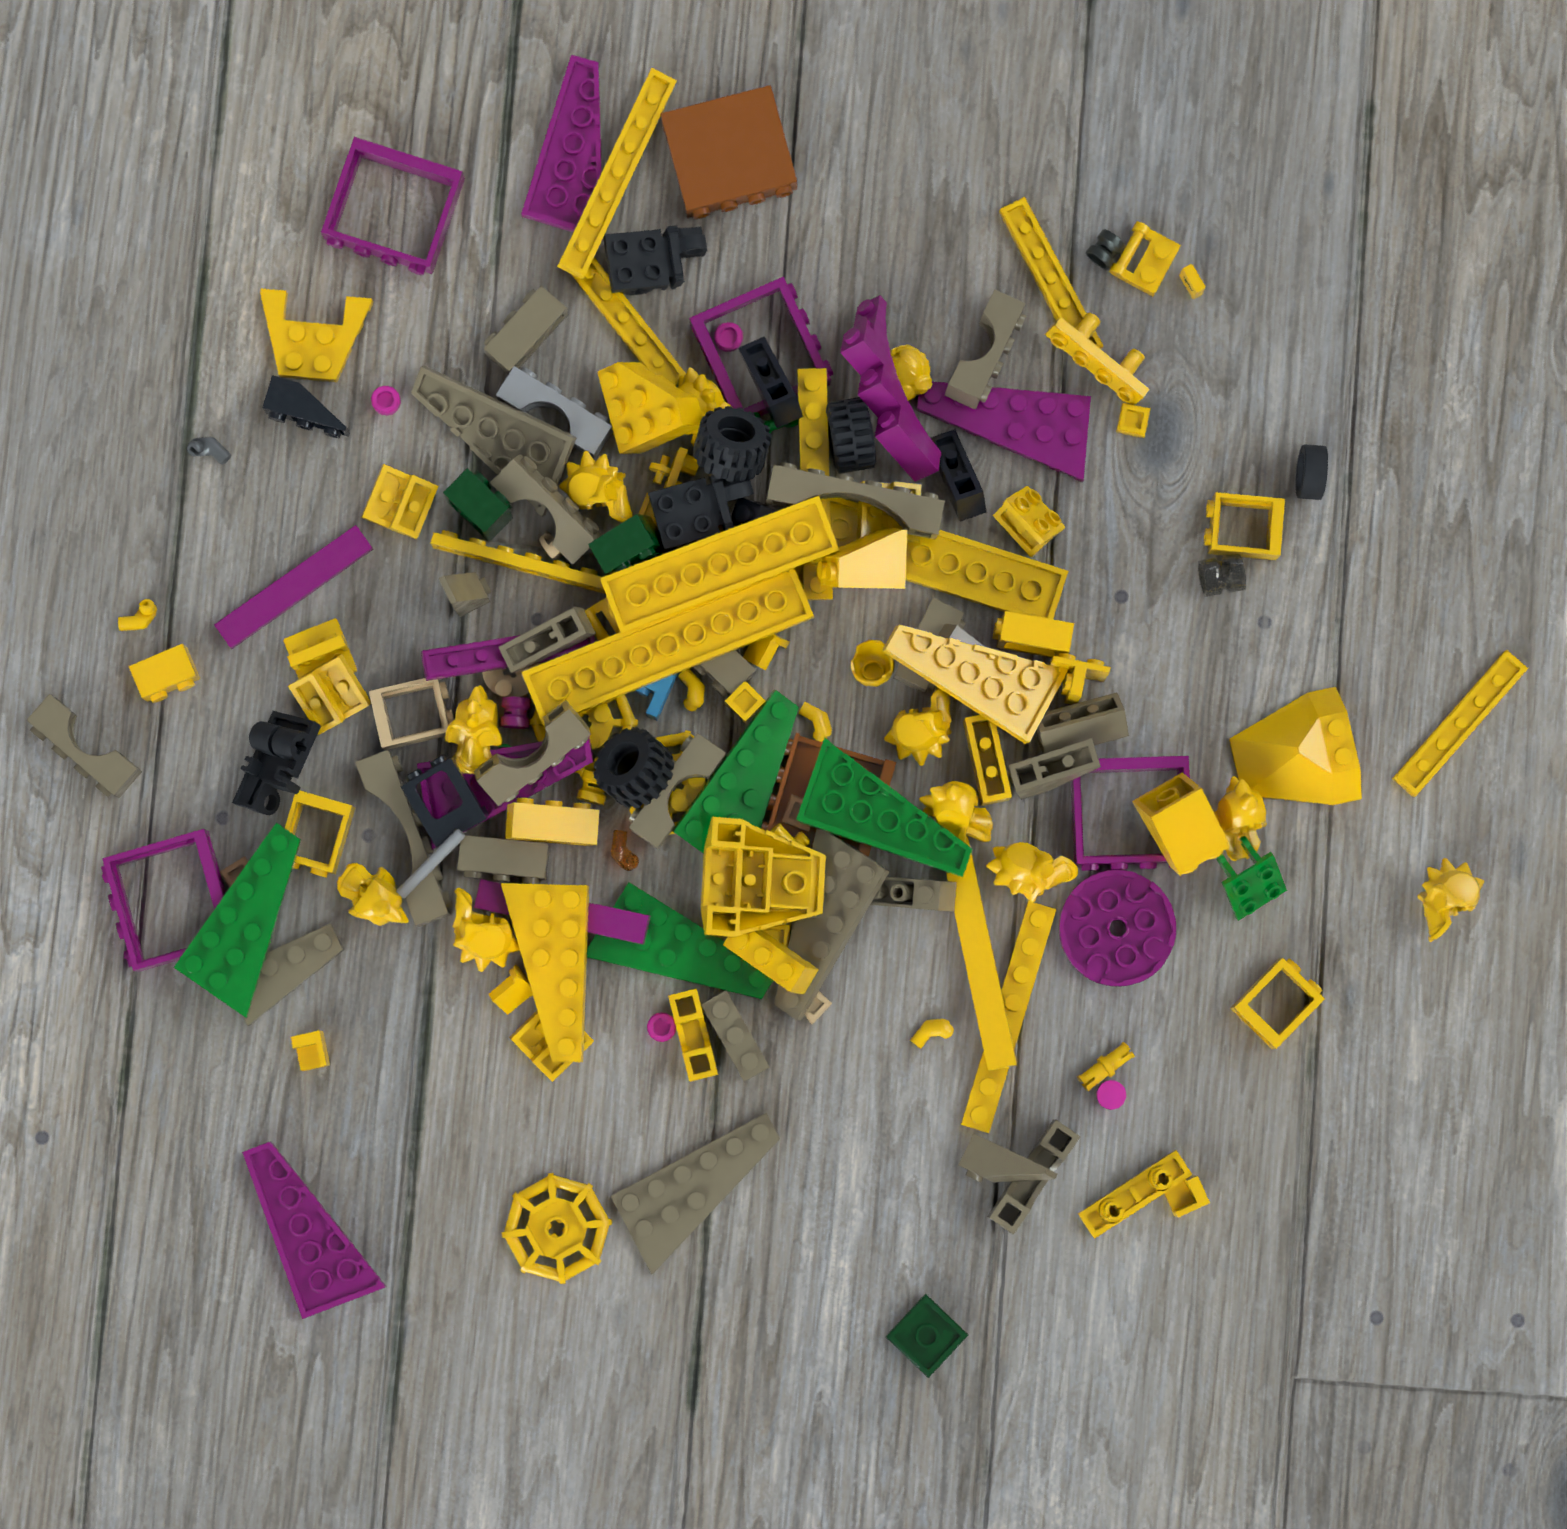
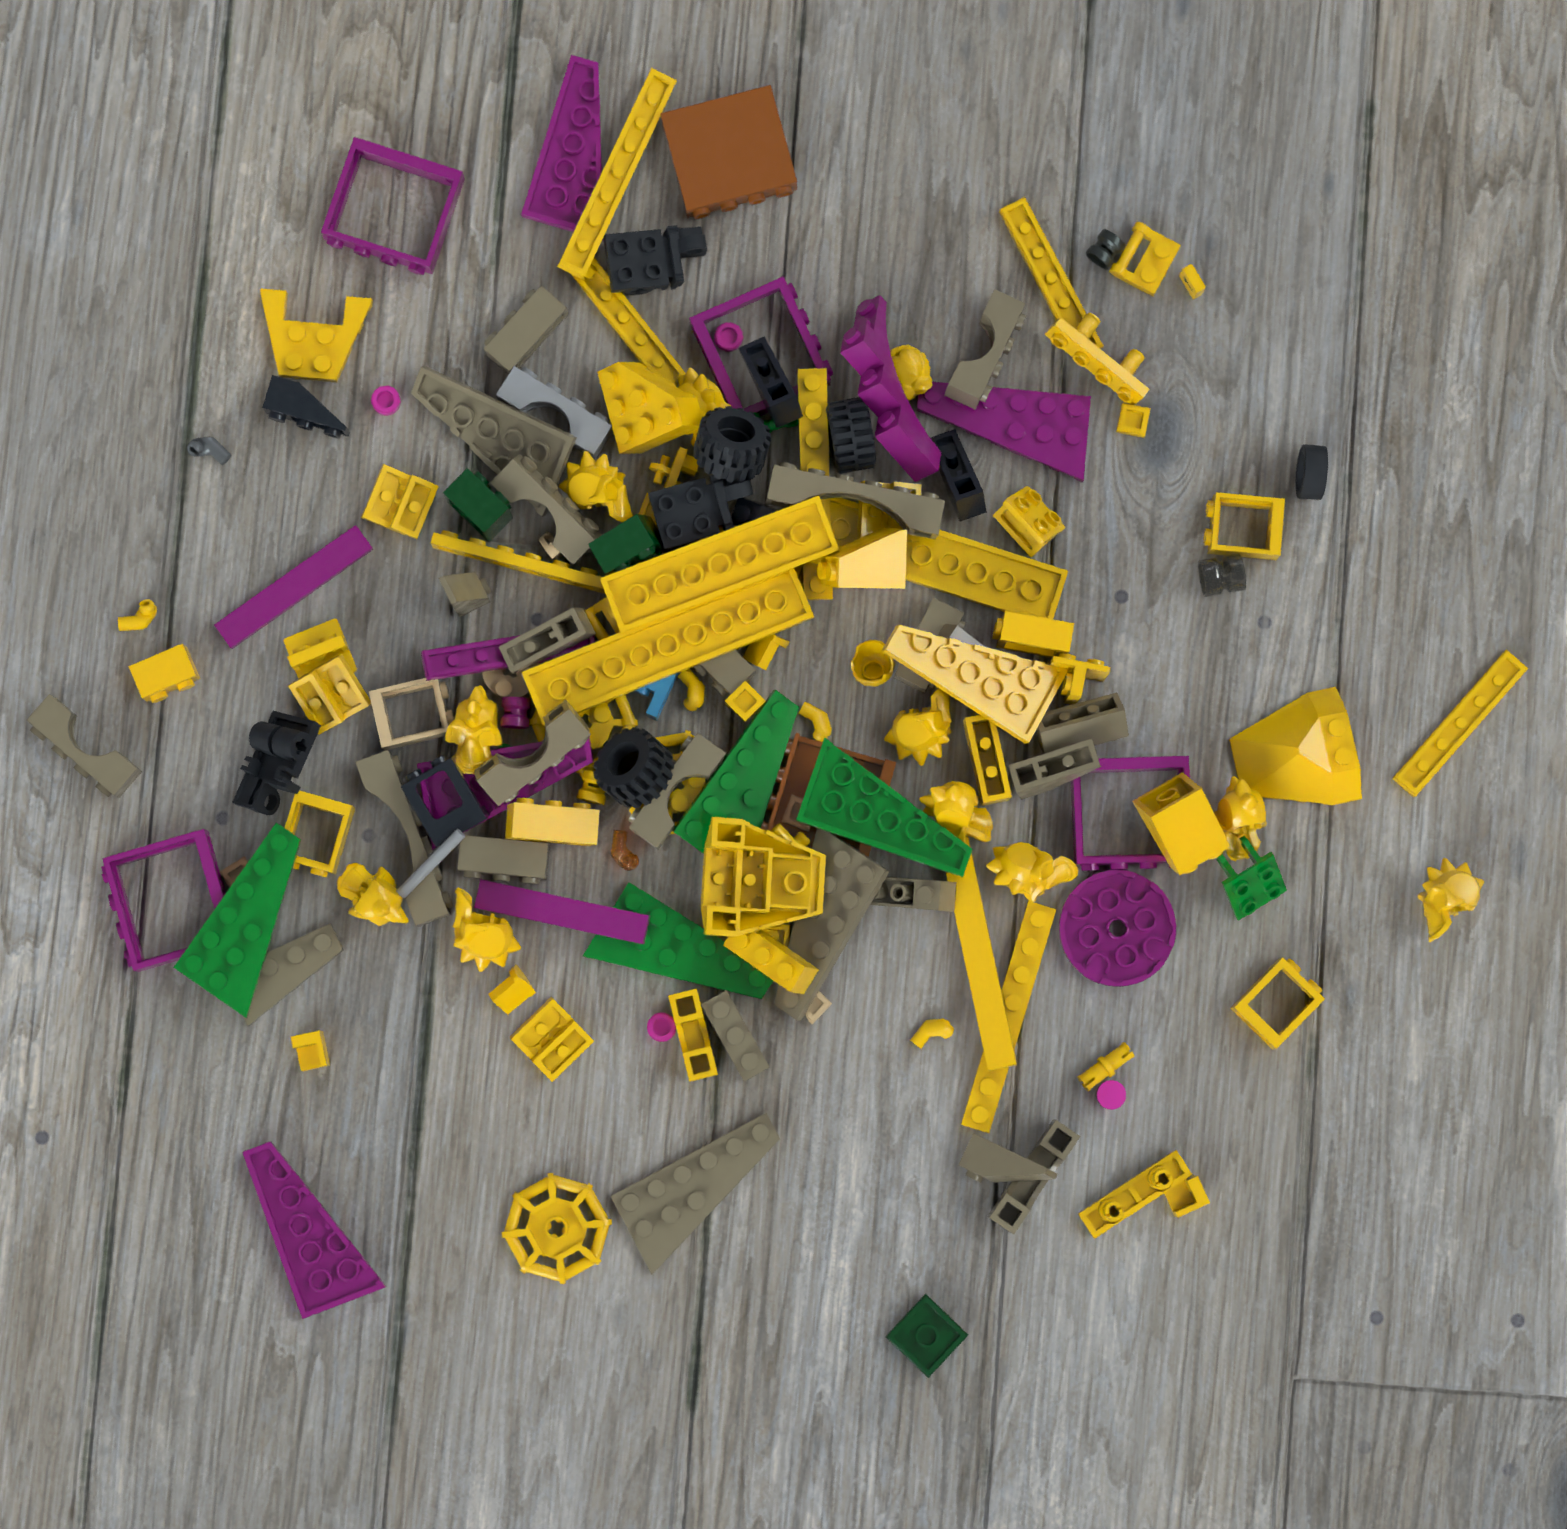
(553, 945): yellow wing -> none

